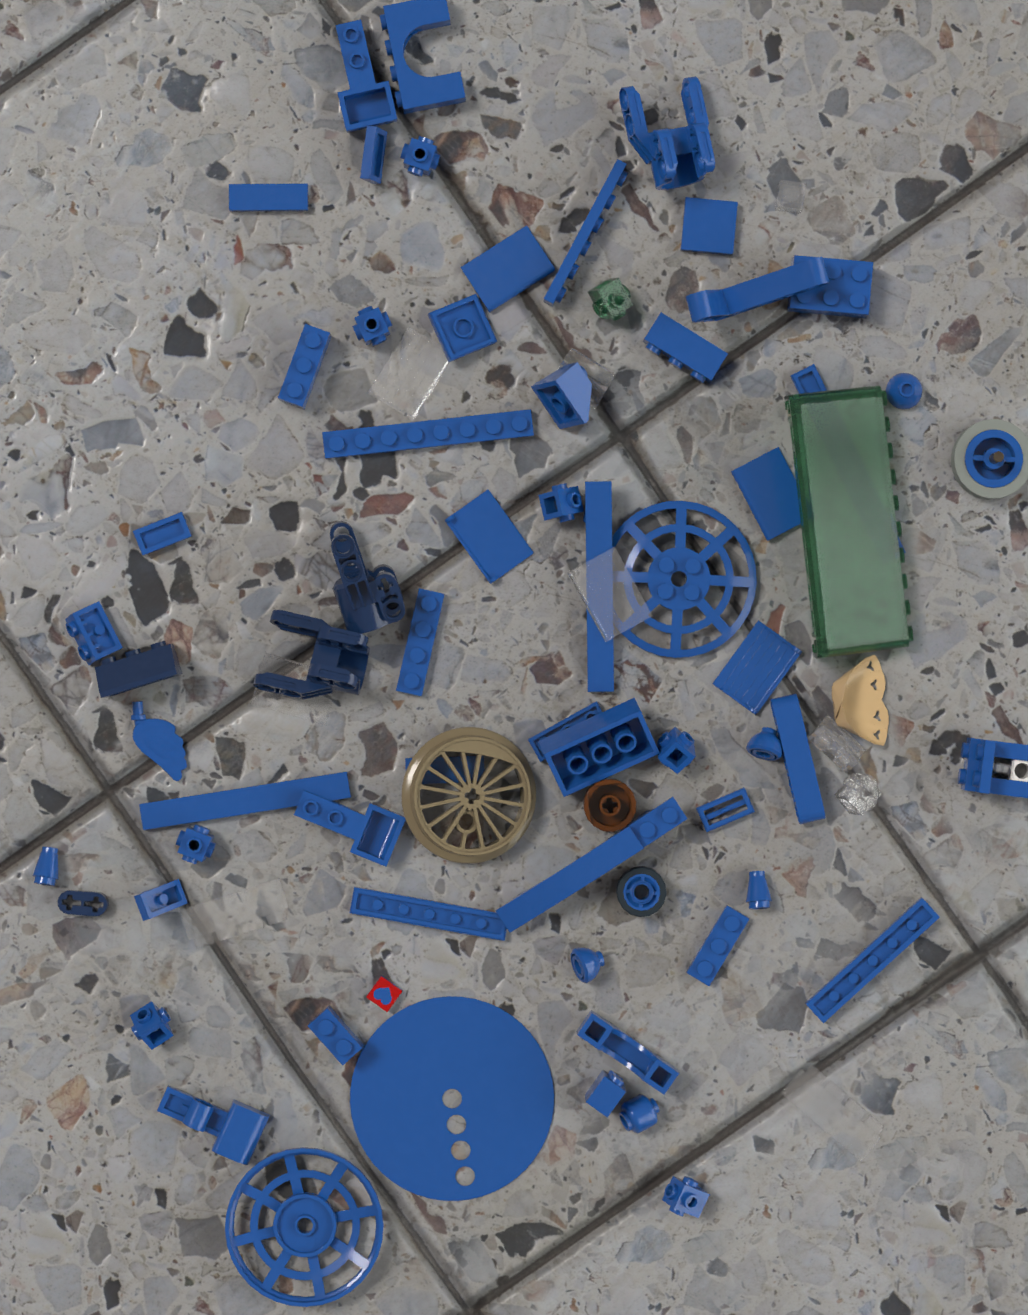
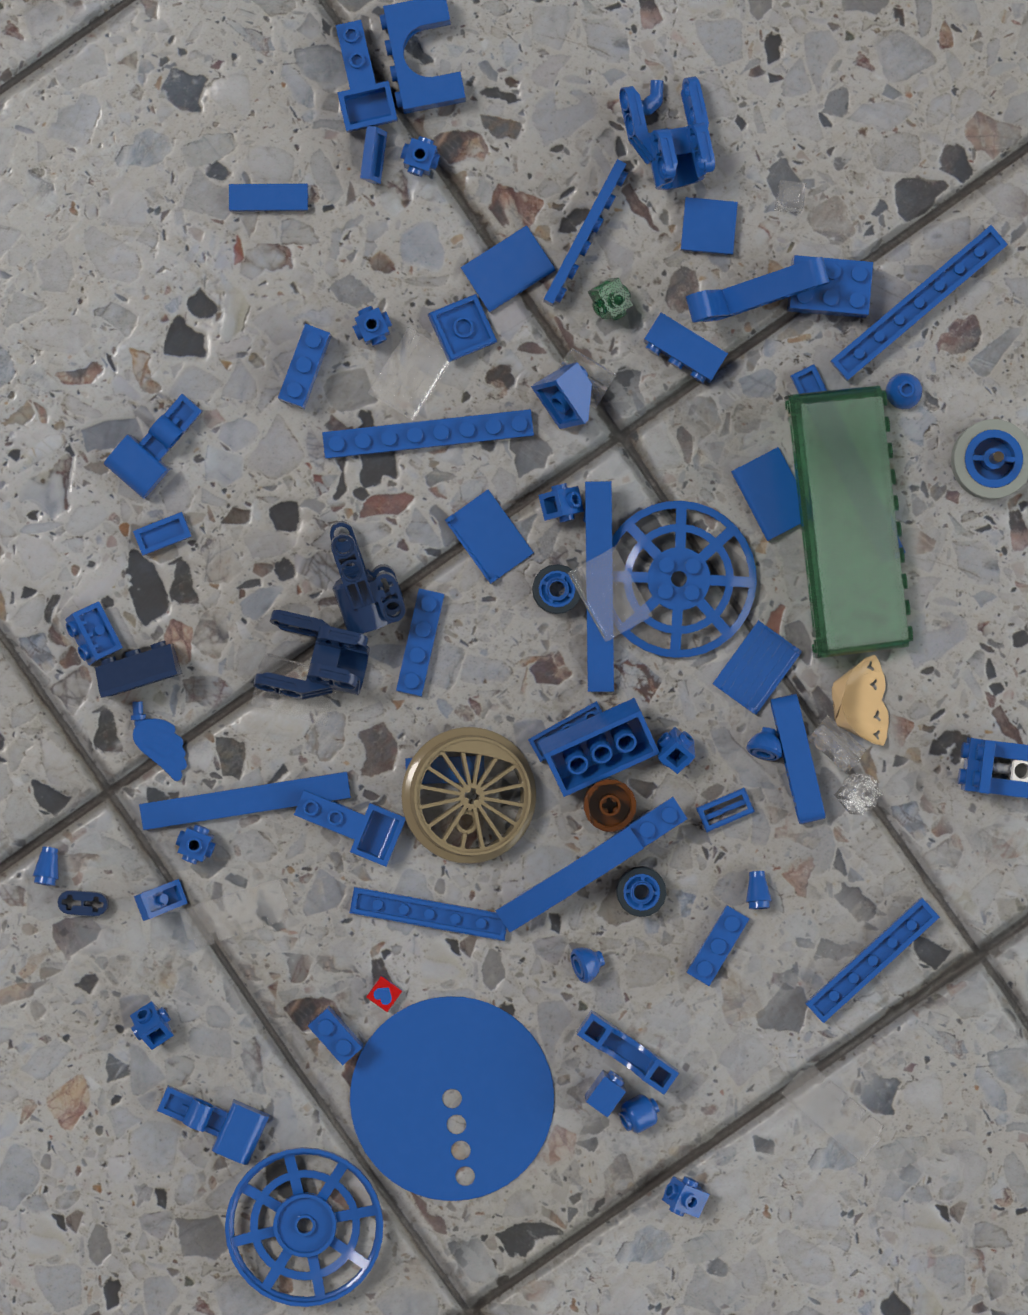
(140, 462): none -> blue plate
(542, 594): none -> wheel
(655, 99): none -> blue arm
(918, 302): none -> blue plate

